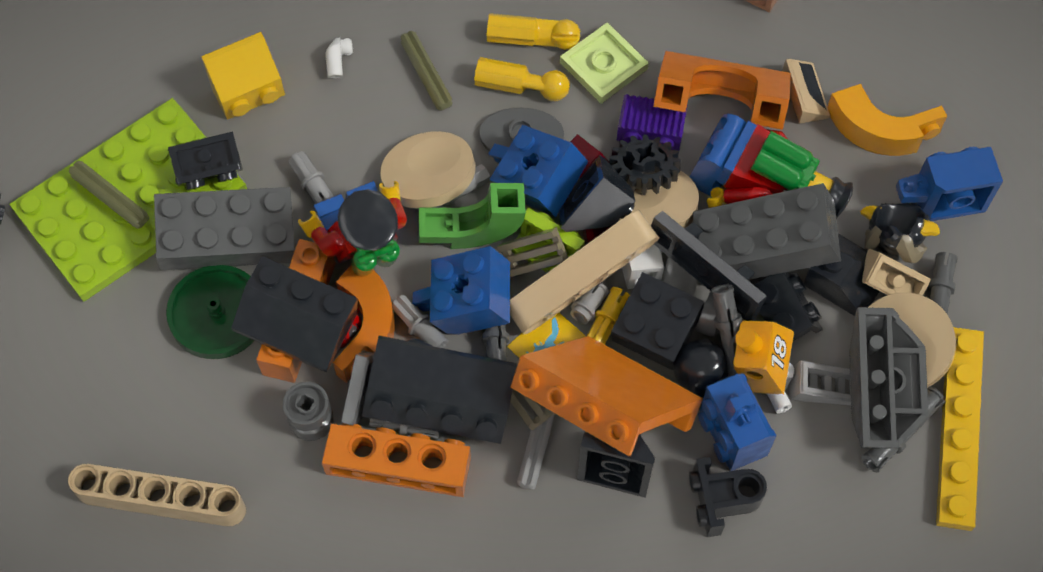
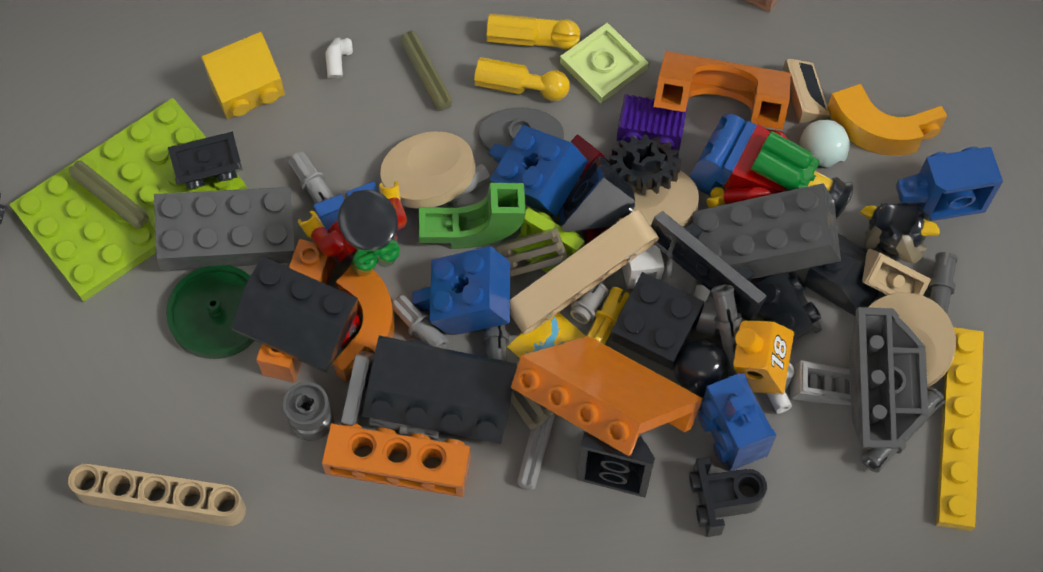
(826, 141): none -> light aqua hair

